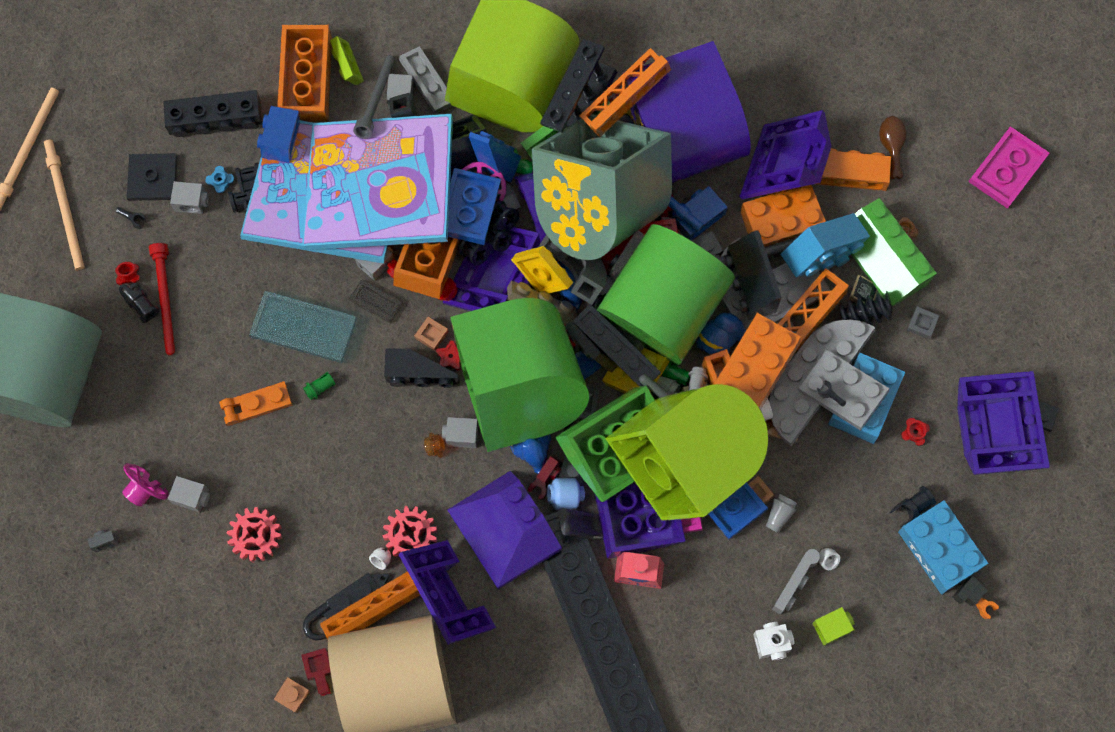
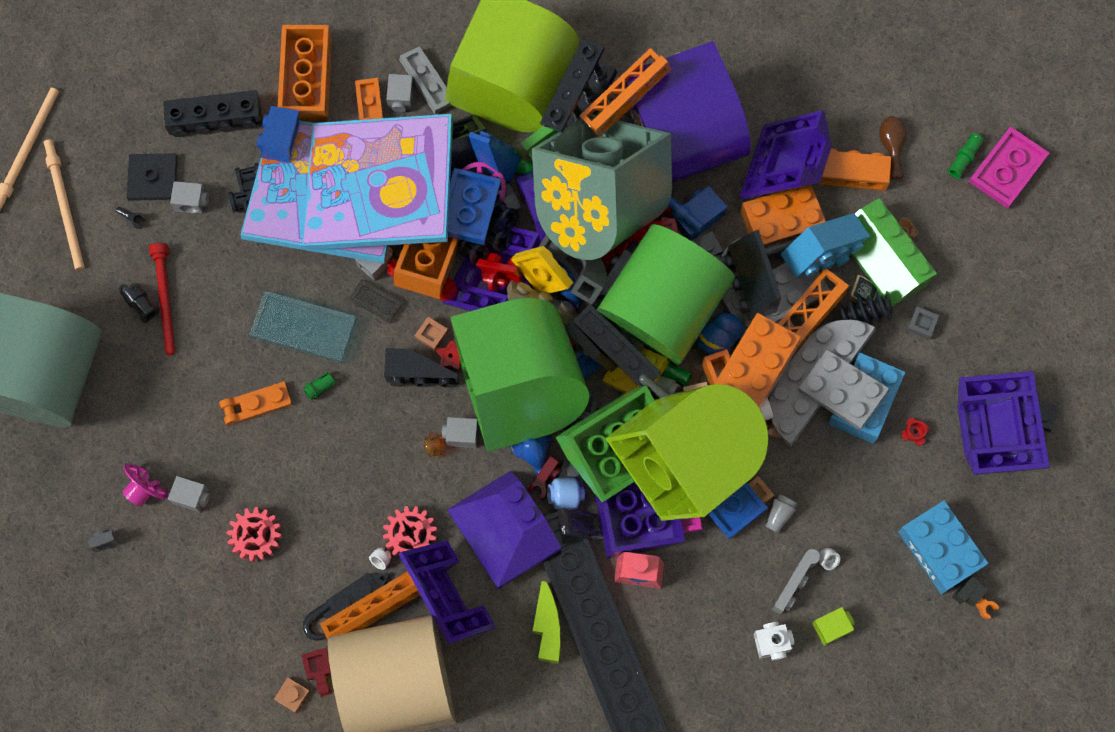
(127, 273): red plate -> none
(219, 186): dark azure plate -> none
(344, 55): lime plate -> none
(364, 126): dark grey piece -> none
(369, 99): none -> orange plate
(402, 106): pearl dark grey piece -> none
(497, 273): none -> red hips
(547, 625): none -> lime slope
(626, 254): clear smoke tile -> none
(698, 377): light grey pin -> none
(830, 393): black hand -> none
(916, 503): black piece -> none
(965, 156): none -> green pin

